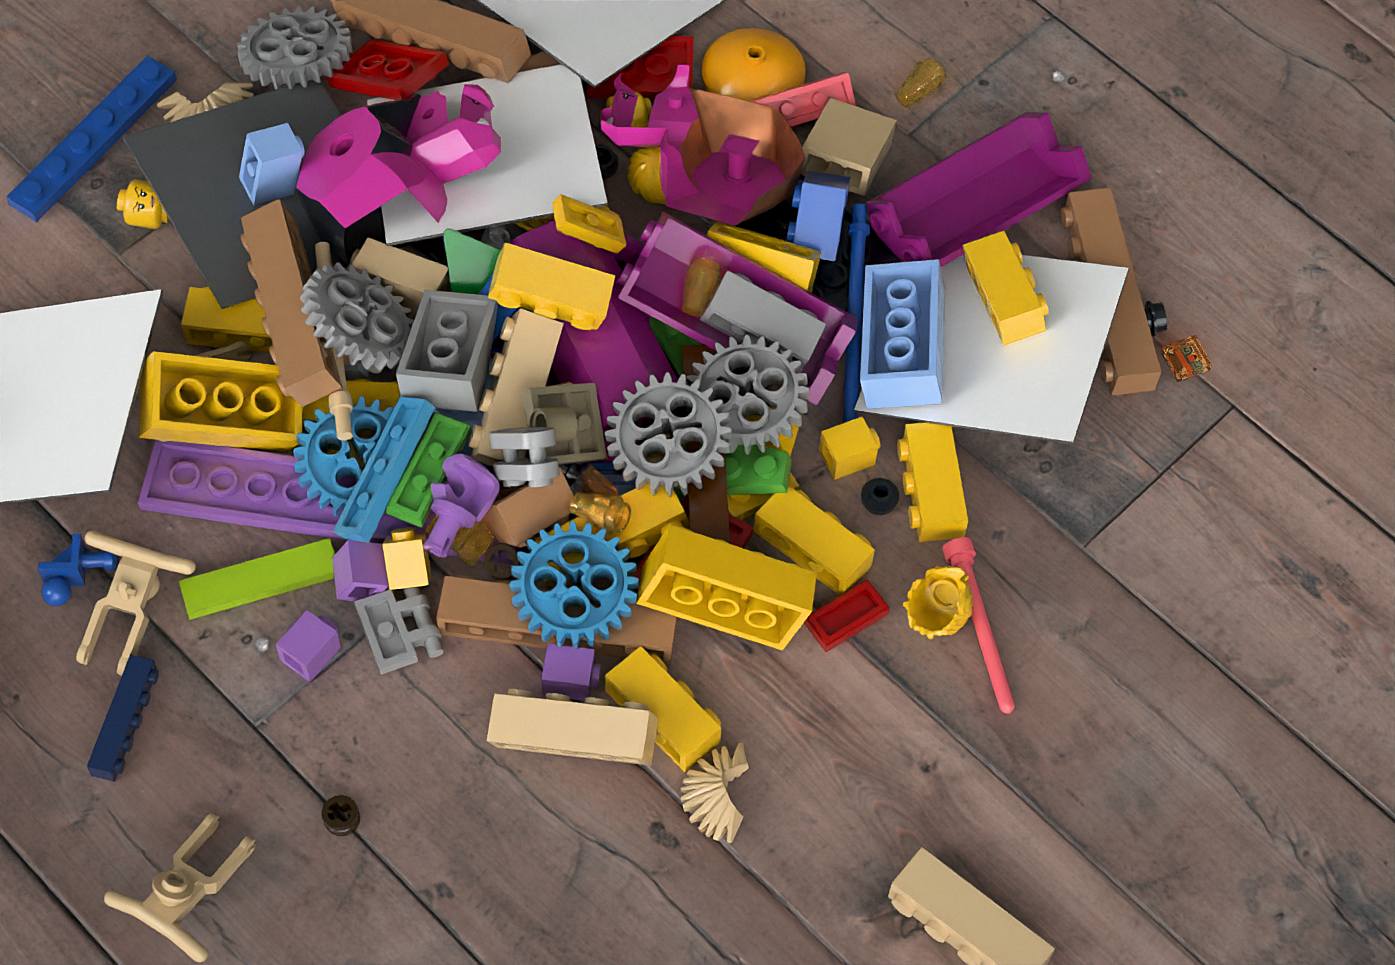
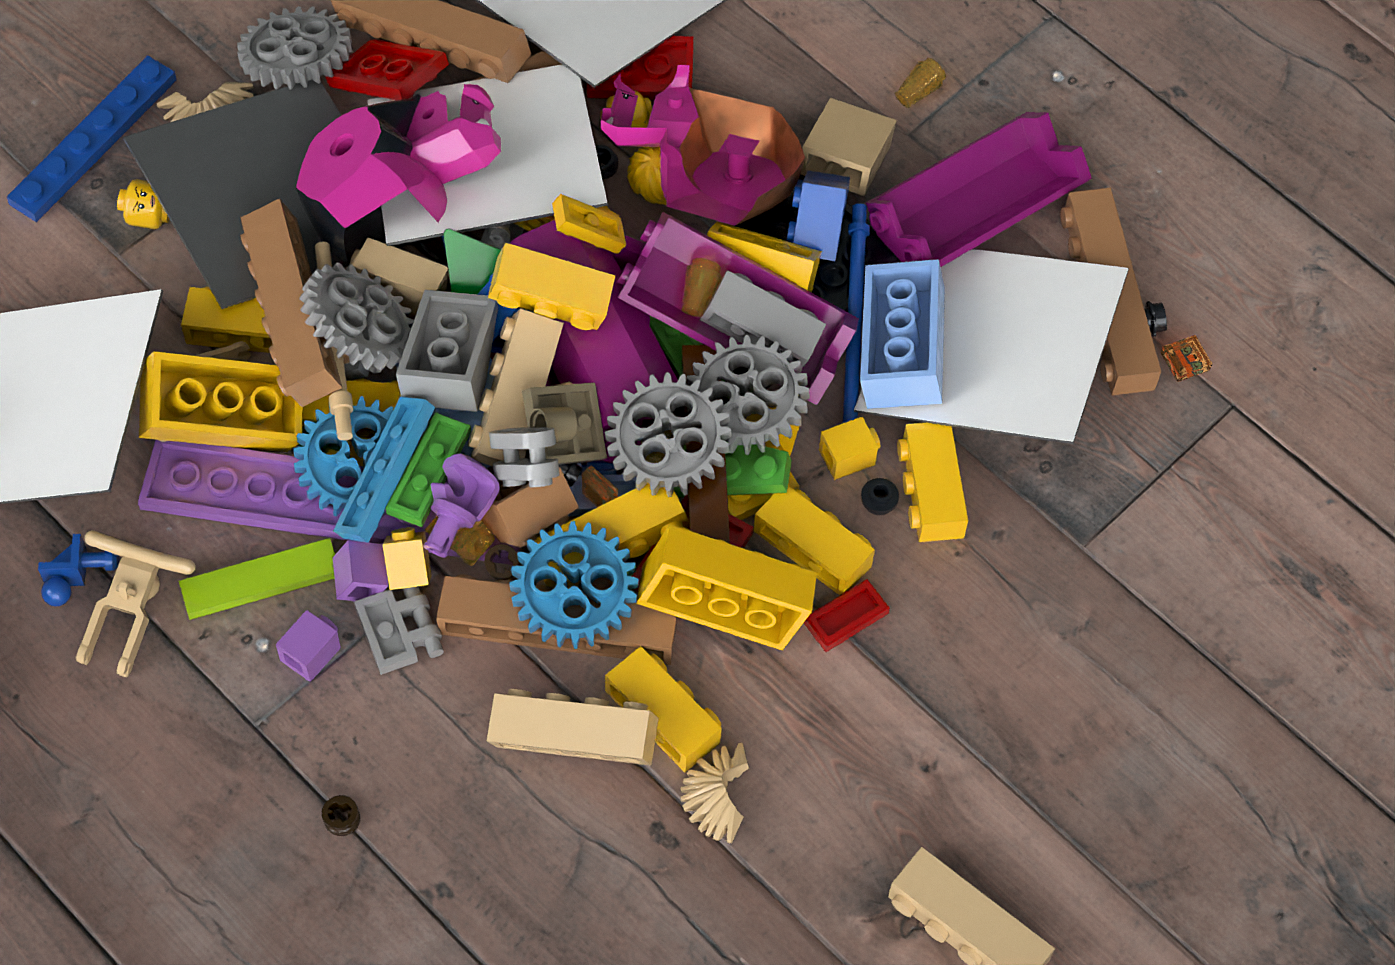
(123, 718): dark blue piece -> none
(181, 889): tan piece -> none
(271, 163): light blue brick -> none
(570, 671): medium lavender brick -> none
(602, 511): clear yellow cone -> none
(735, 74): light orange dish -> none
(809, 99): coral plate -> none
(939, 601): yellow hair -> none
(960, 553): coral piece -> none
(1005, 287): yellow brick -> none

